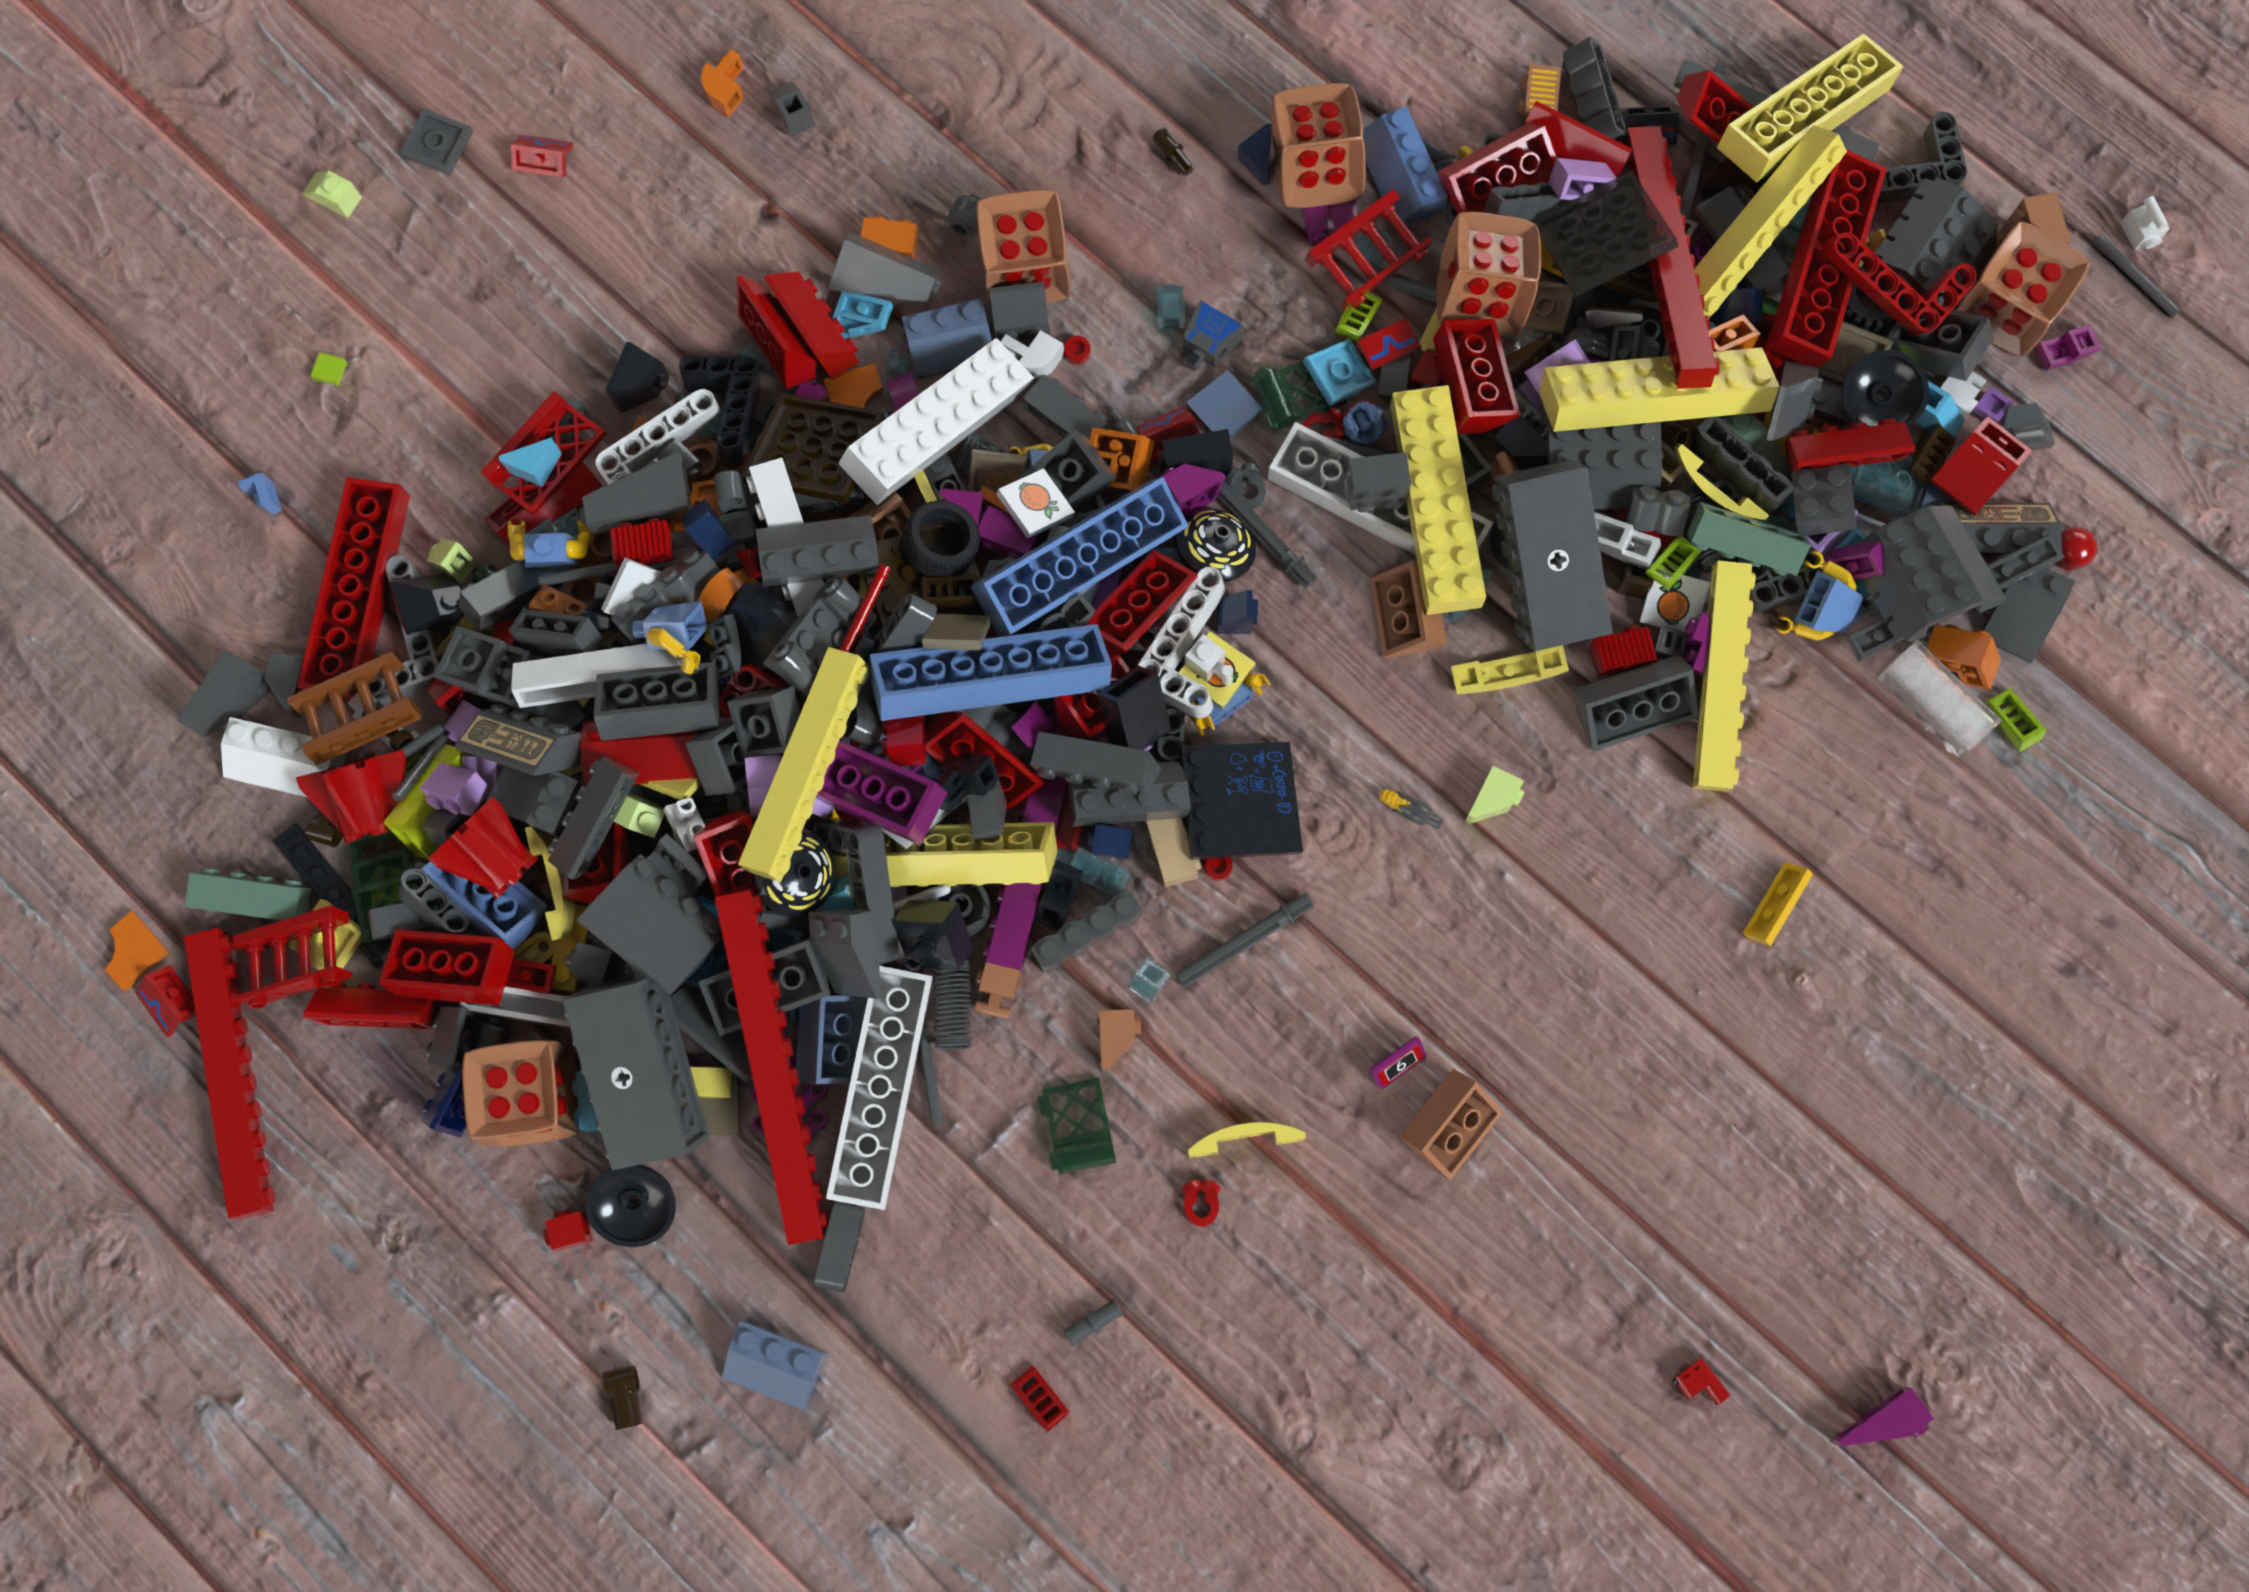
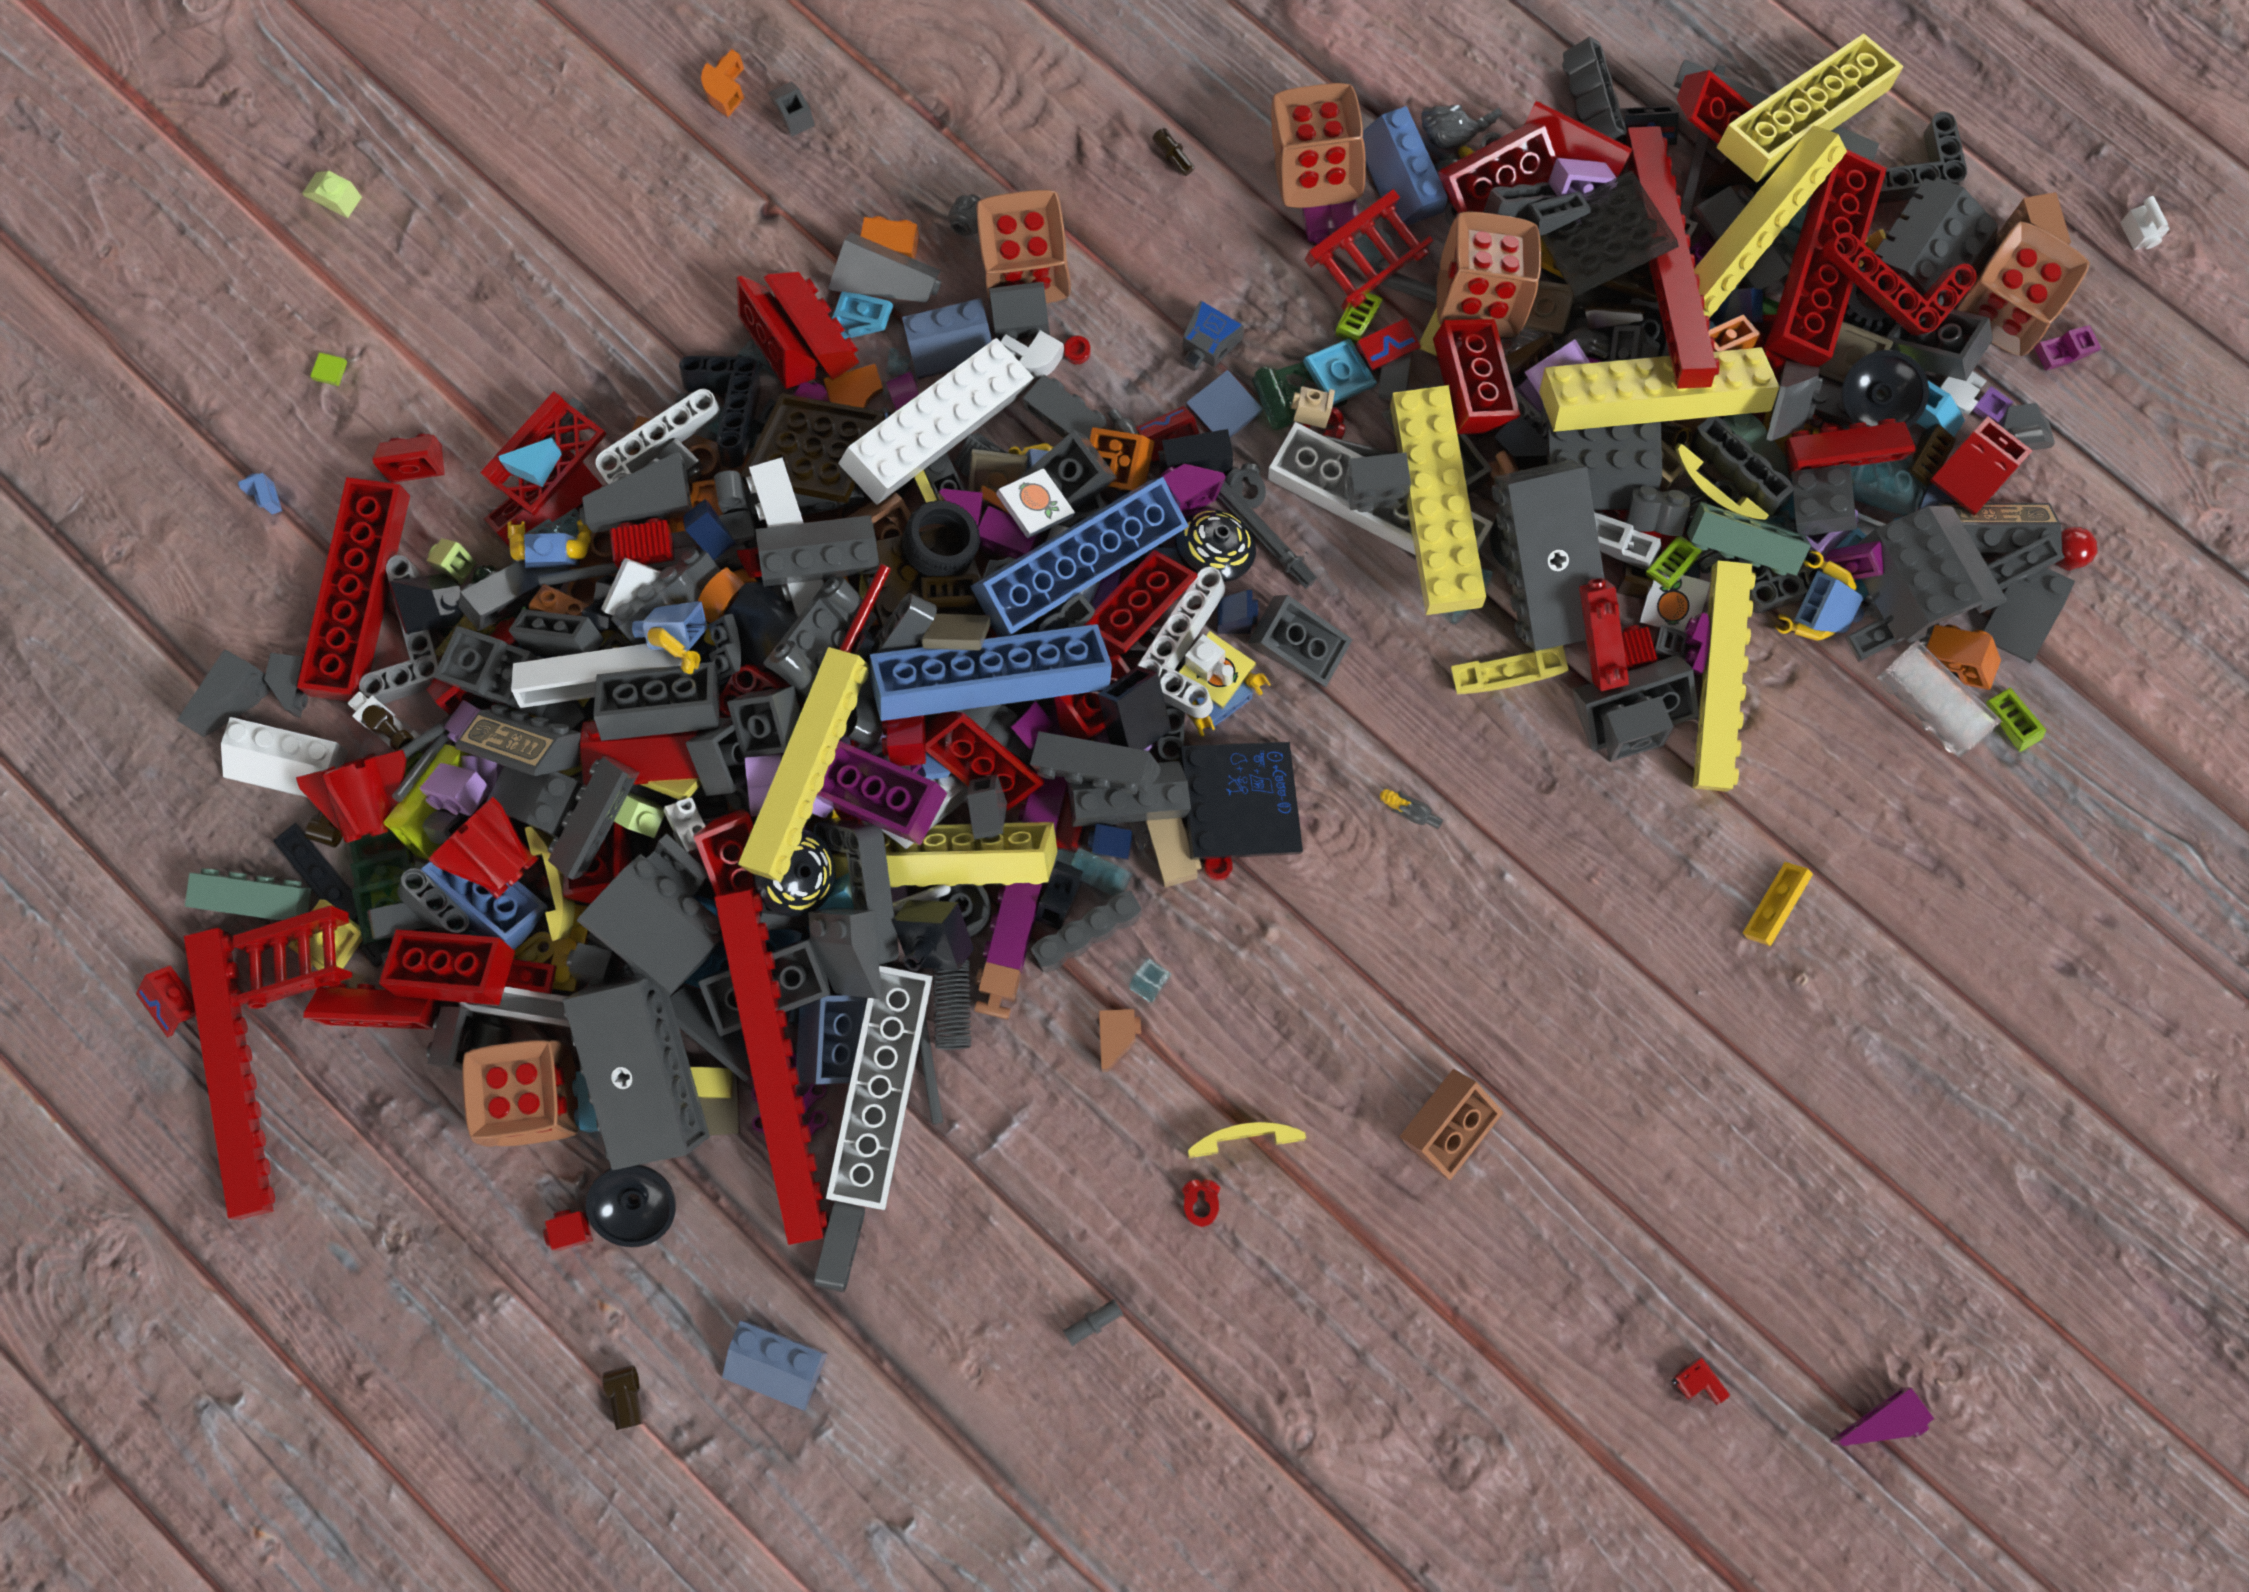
(135, 951): orange tile -> none
(365, 729): dark orange fence -> none
(410, 458): none -> red slope
(436, 142): dark grey tile -> none
(446, 1109): clear blue slope -> none
(540, 155): red panel -> none
(636, 378): black slope -> none
(966, 774): black brick -> none
(1031, 1405): red slope -> none
(1078, 1150): clear green piece -> none
(1170, 306): clear light blue brick -> none
(1245, 940): dark grey axle -> none
(1255, 153): dark blue slope -> none
(1300, 640): none -> dark grey slope
(1312, 406): none -> tan brick
(1364, 422): medium blue piece -> none
(1398, 1063): slope -> none
(1402, 614): nougat slope -> none
(1426, 372): red brick -> none
(1453, 127): none -> dark grey hair
(1496, 795): yellowish green slope -> none
(1539, 85): nougat brick -> none
(1541, 212): none -> dark grey slope
(1604, 634): none -> red brick
(1636, 727): none -> dark grey slope
(2136, 275): dark grey bar -> none

